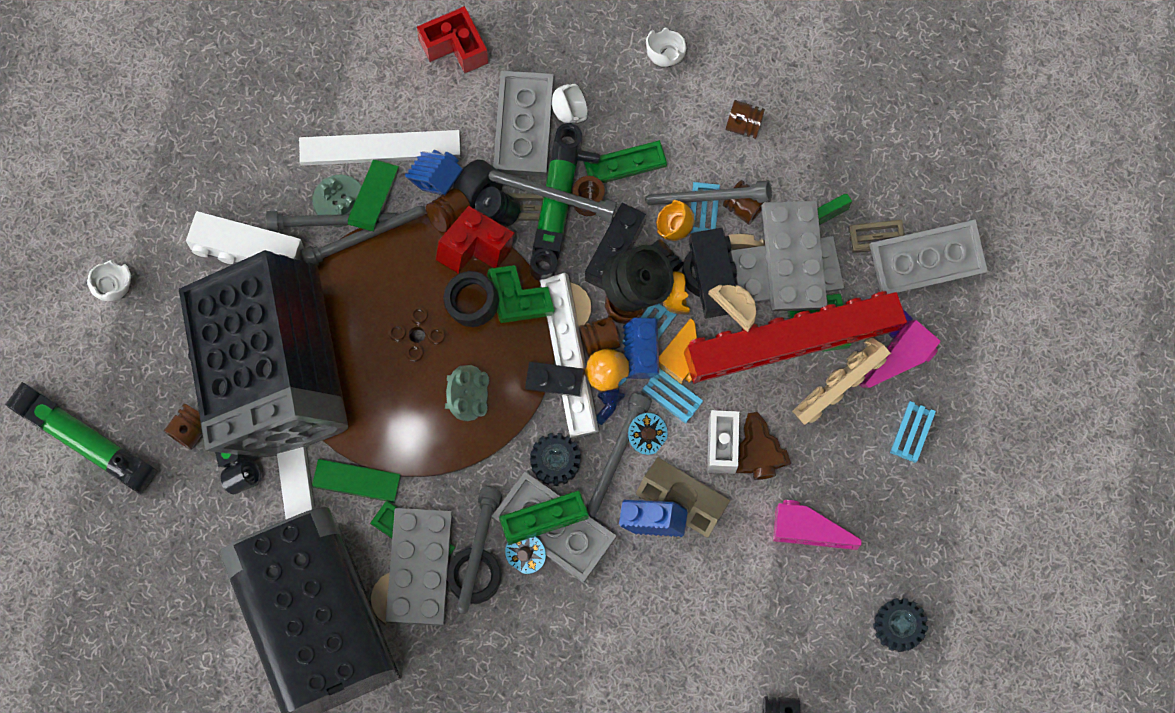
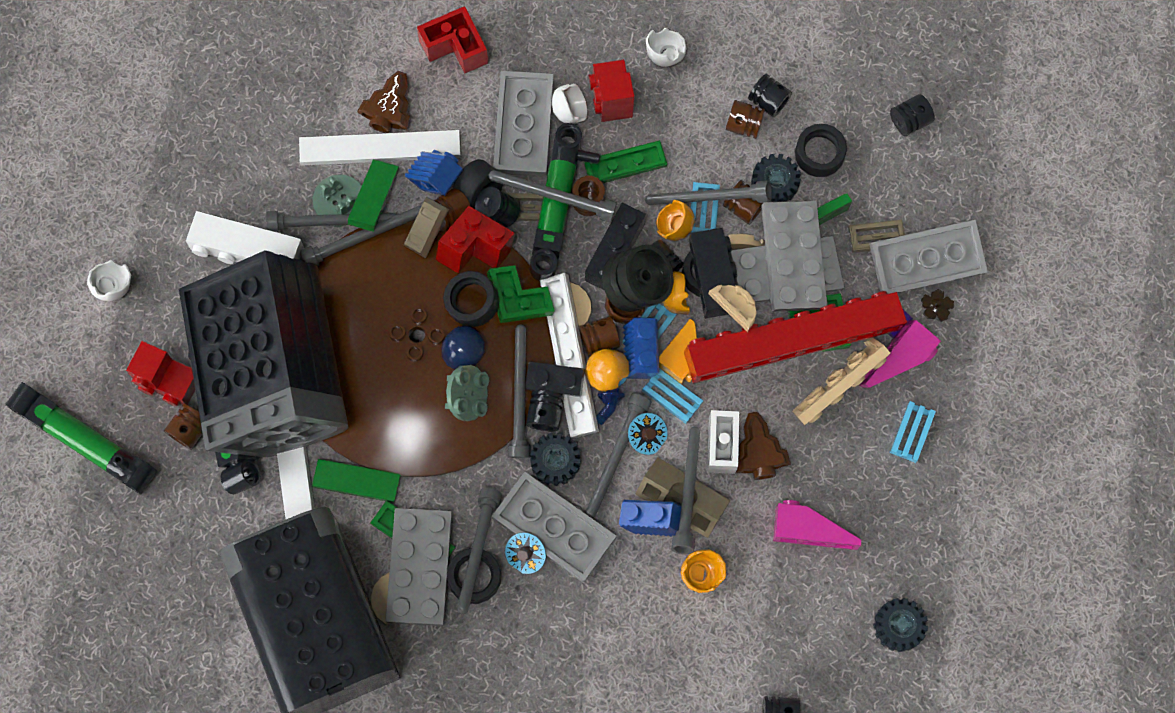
(157, 372): none -> red brick
(388, 106): none -> reddish brown rock
(426, 227): none -> dark tan tile
(462, 347): none -> dark blue hair
(519, 445): none -> dark grey piece
(543, 517): green tile -> none
(545, 411): none -> black piece
(612, 91): none -> red brick
(684, 541): none -> dark grey piece
(693, 570): none -> light orange hair
(770, 95): none -> black piece
(778, 171): none -> black wheel
(813, 168): none -> black tyre
(910, 116): none -> black piece
(937, 305): none -> dark brown plant

